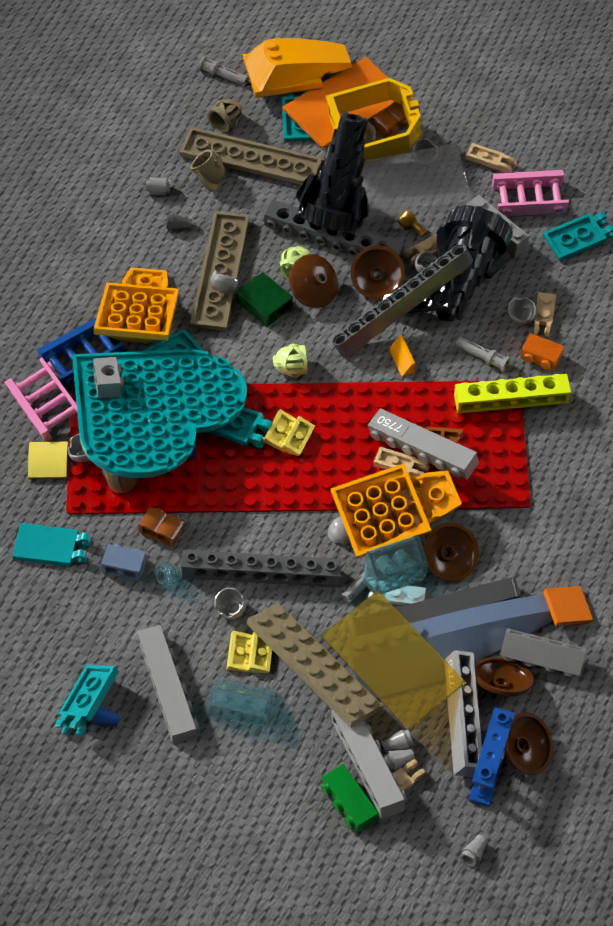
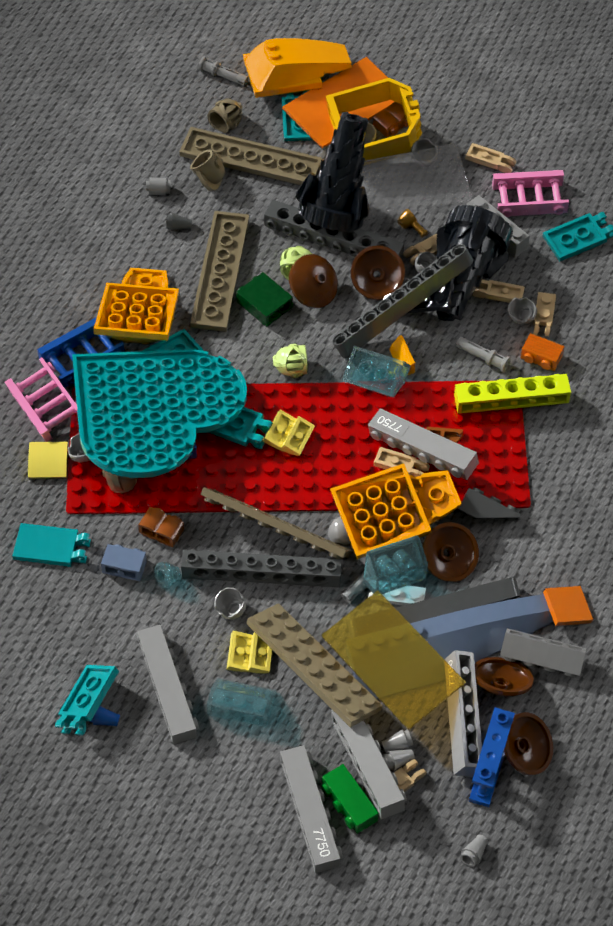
(108, 377): light grey brick -> none
(223, 283): light grey hair -> none
(282, 527): none -> dark tan plate
(310, 809): none -> light grey brick
(376, 371): none -> clear light blue slope
(481, 507): none -> dark grey slope
(499, 291): none -> tan hinge

